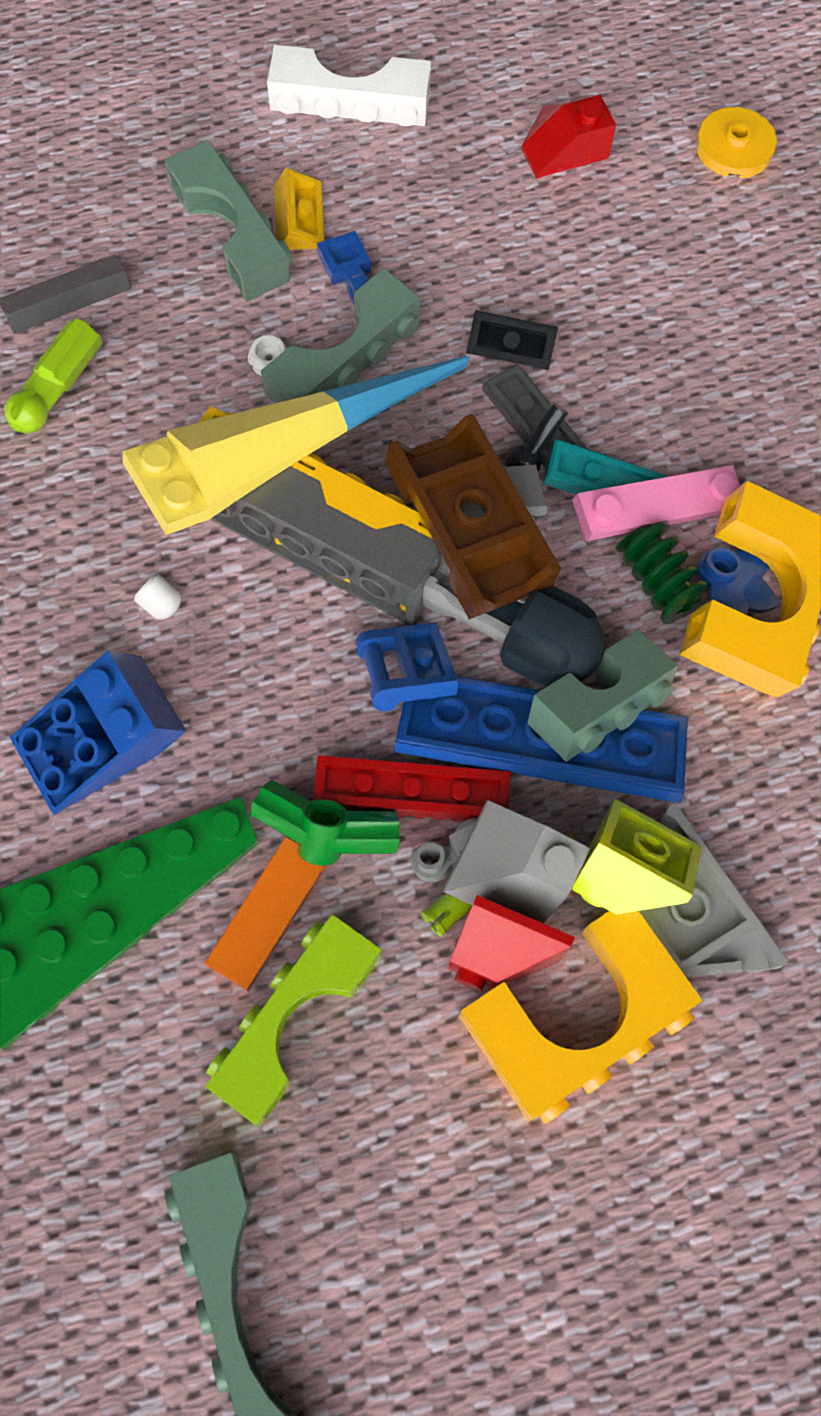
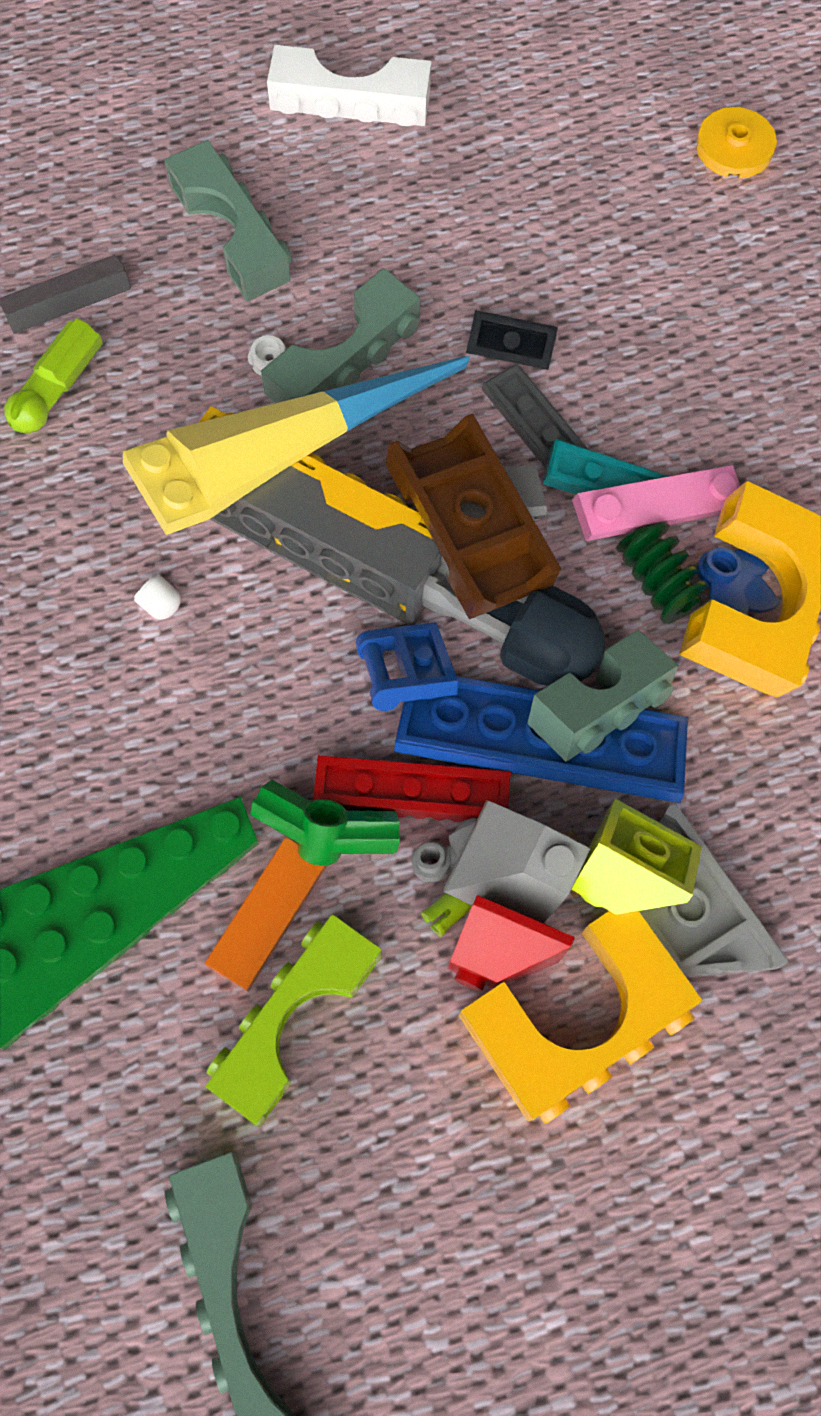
(97, 730): blue slope -> none
(298, 210): yellow slope -> none
(345, 261): blue plate -> none
(530, 453): black bar -> none
(569, 135): red slope -> none

